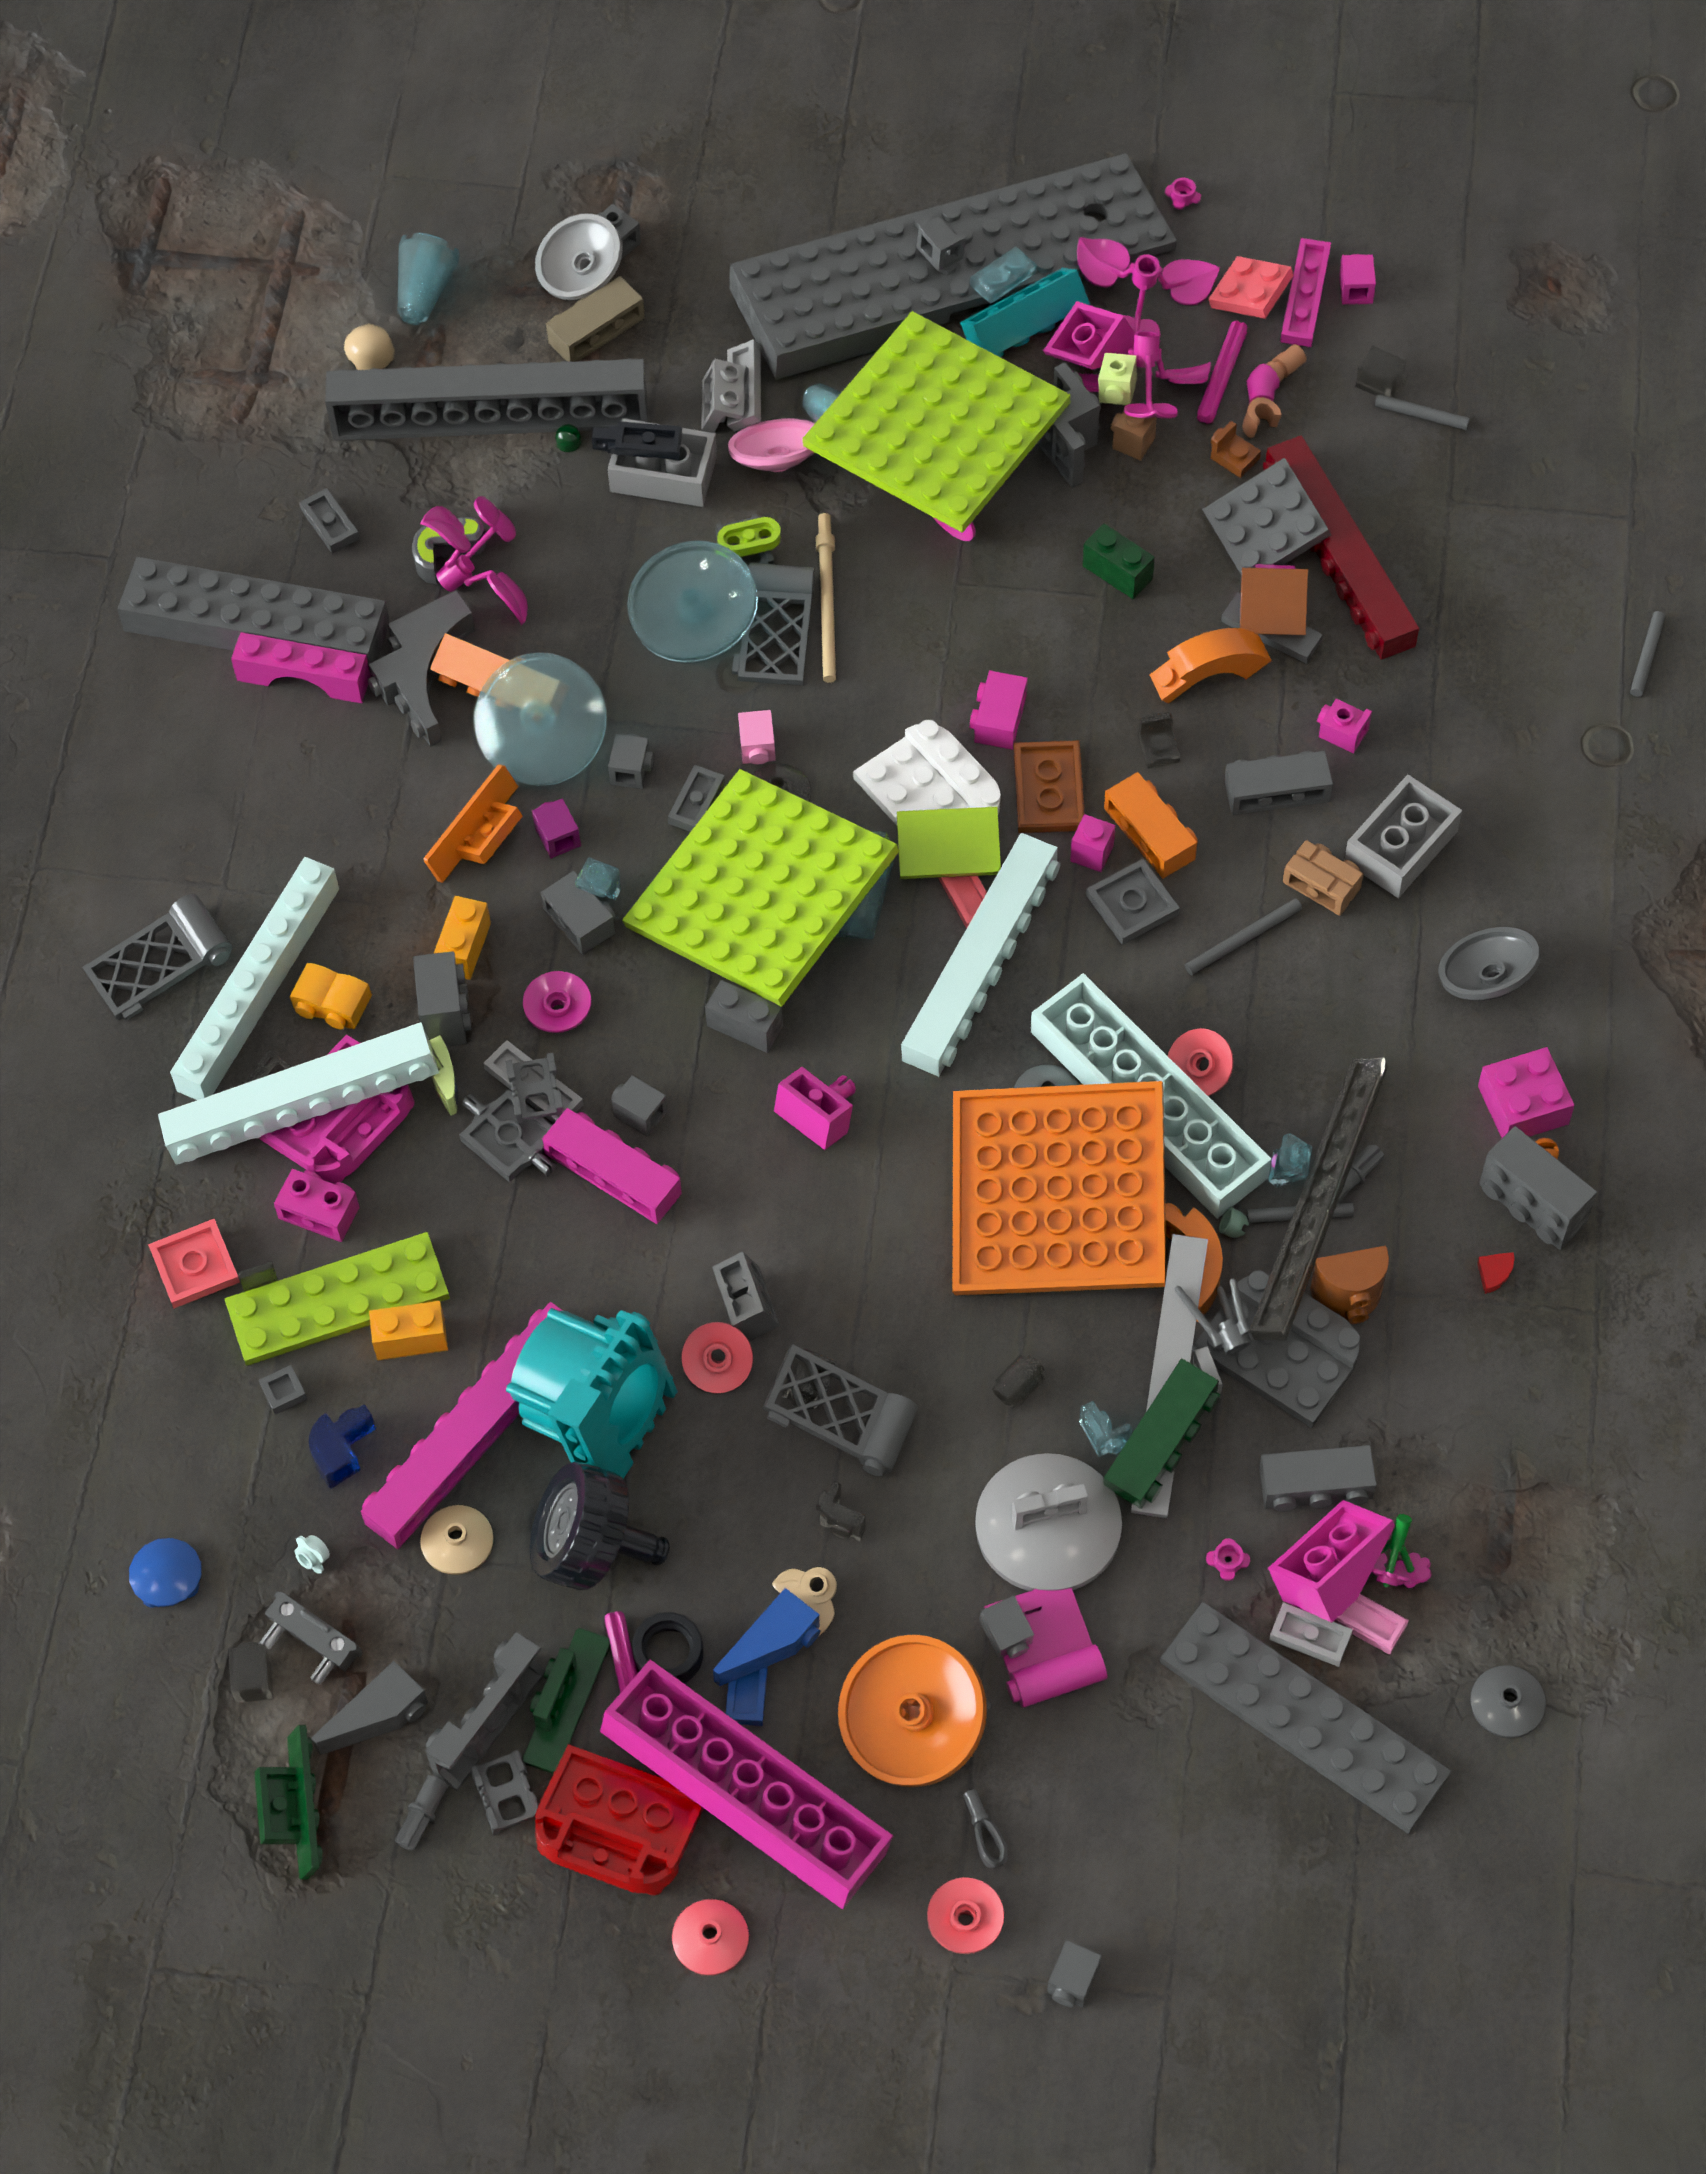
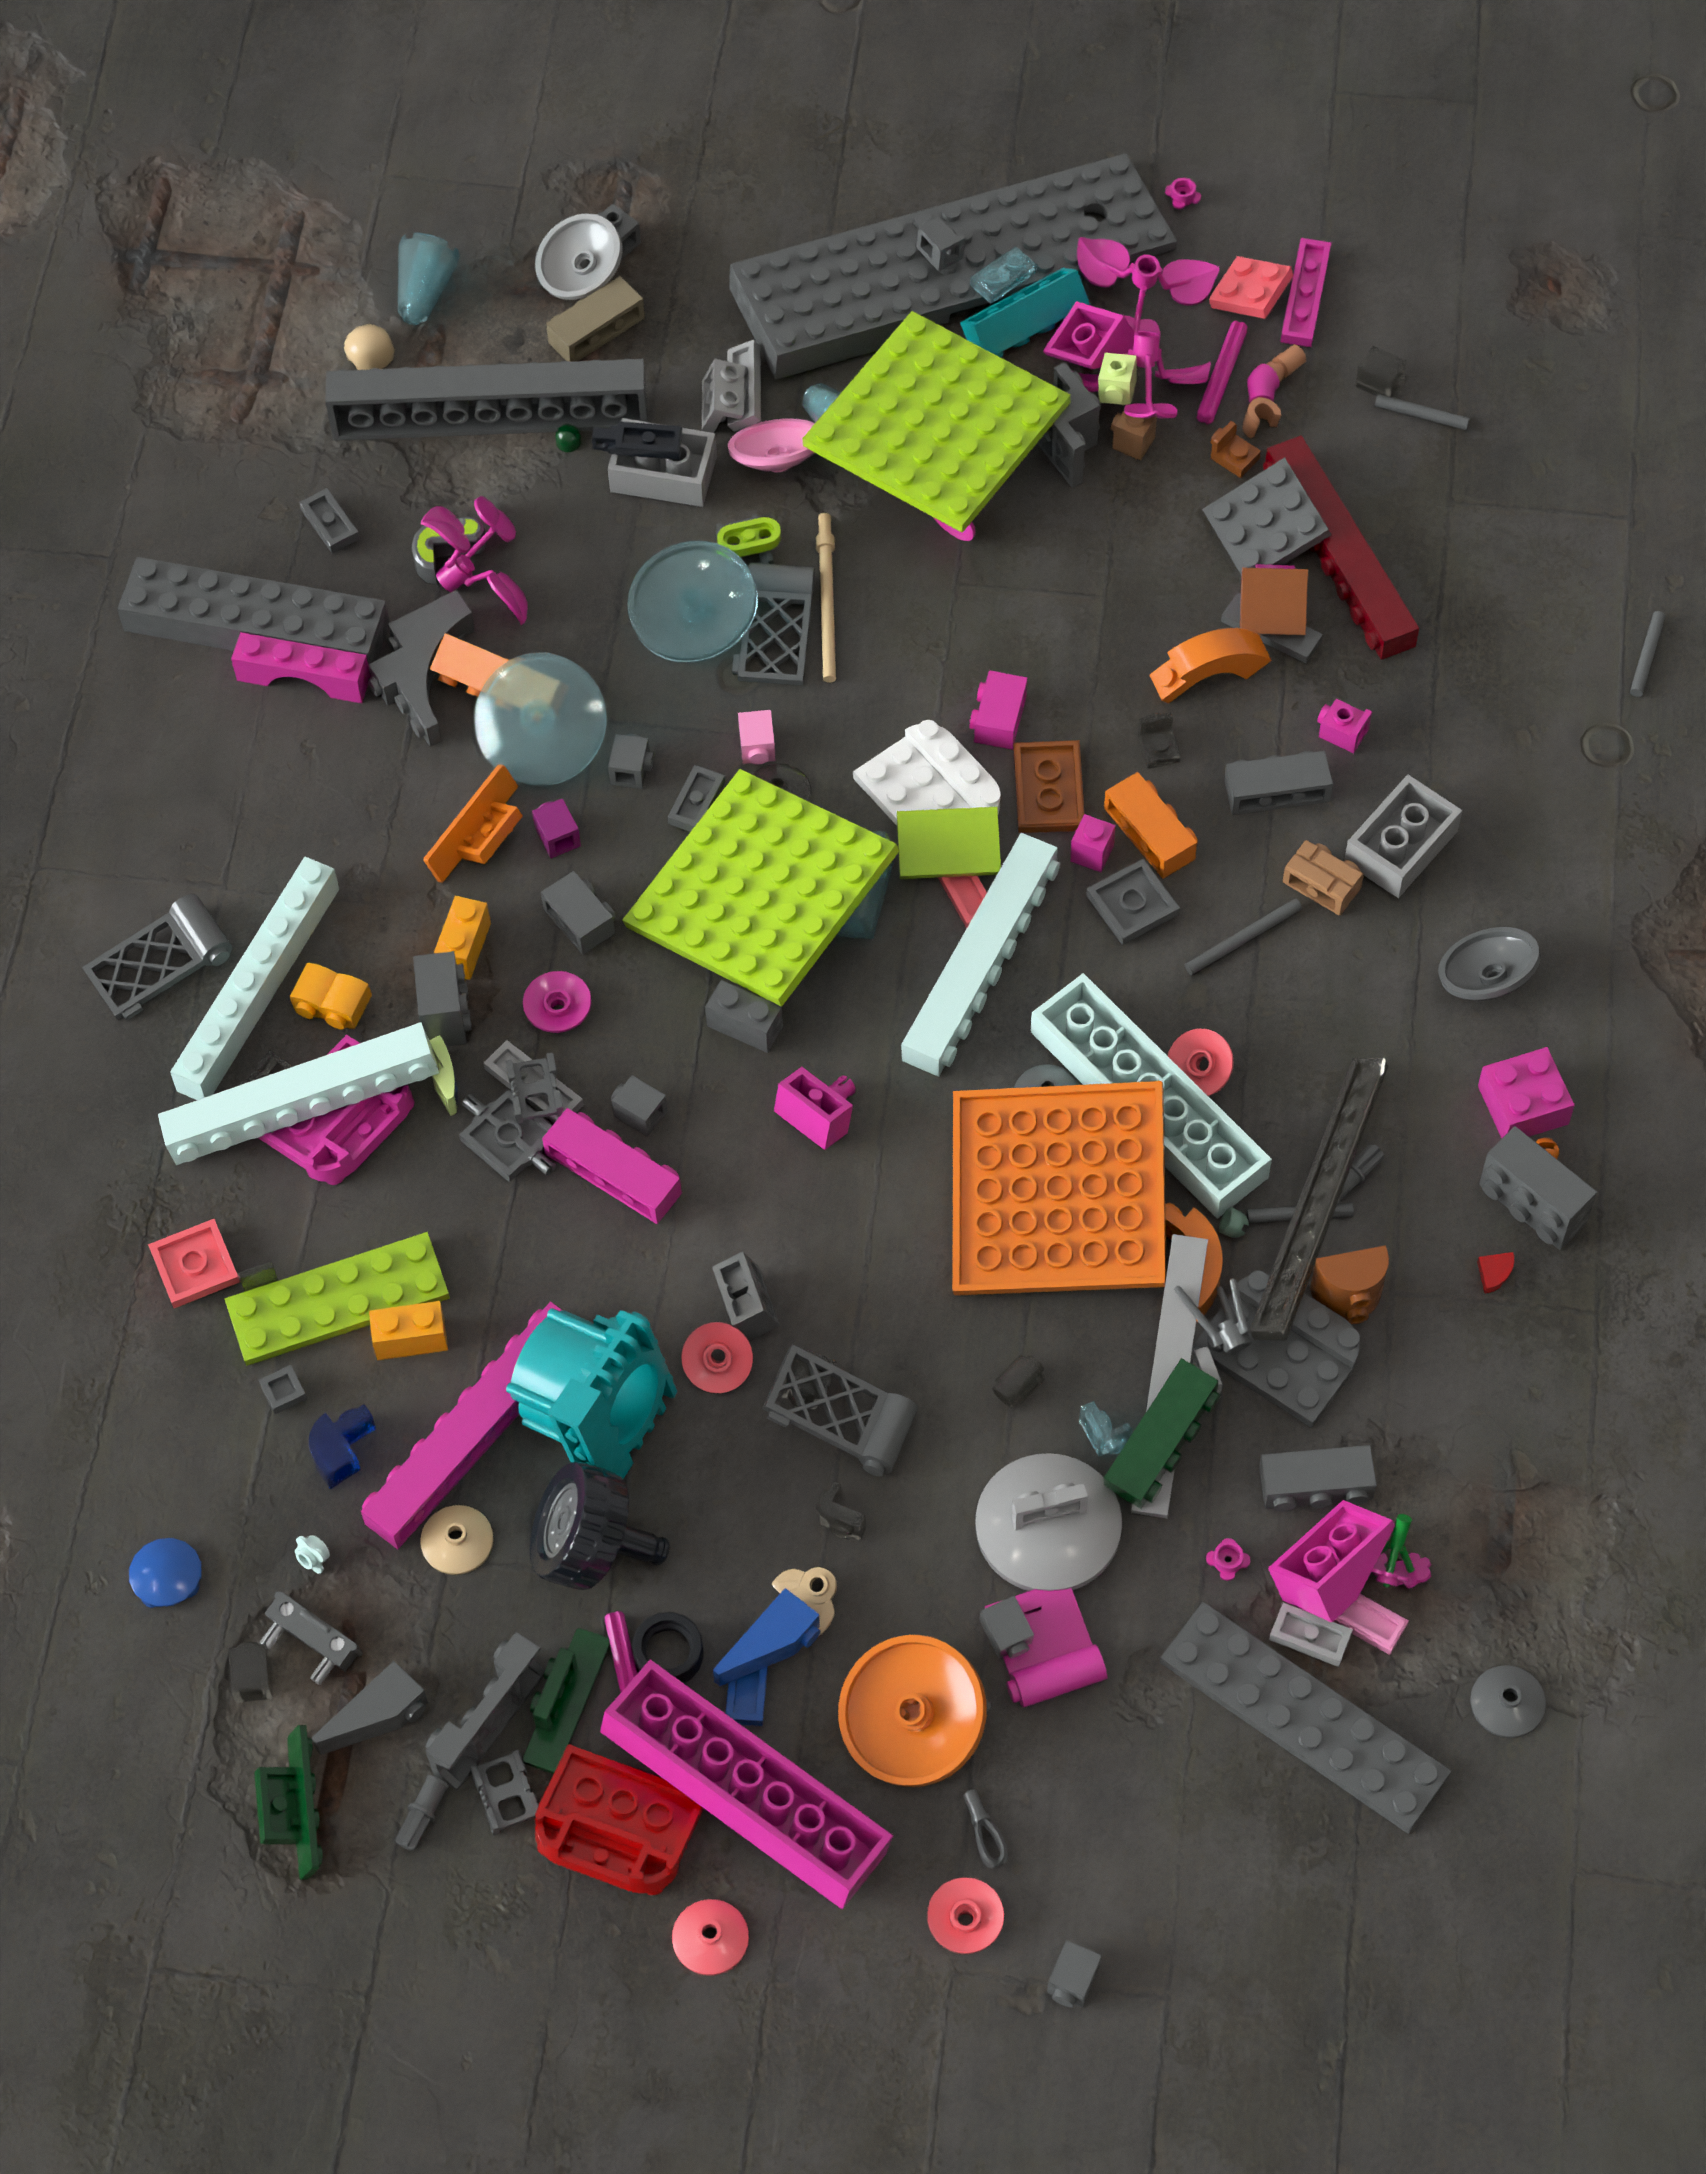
(317, 1204): dark pink brick -> none
(599, 879): clear light blue bracket -> none
(1118, 561): dark green brick -> none
(1290, 1161): clear light blue bracket -> none
(1357, 279): dark pink brick -> none

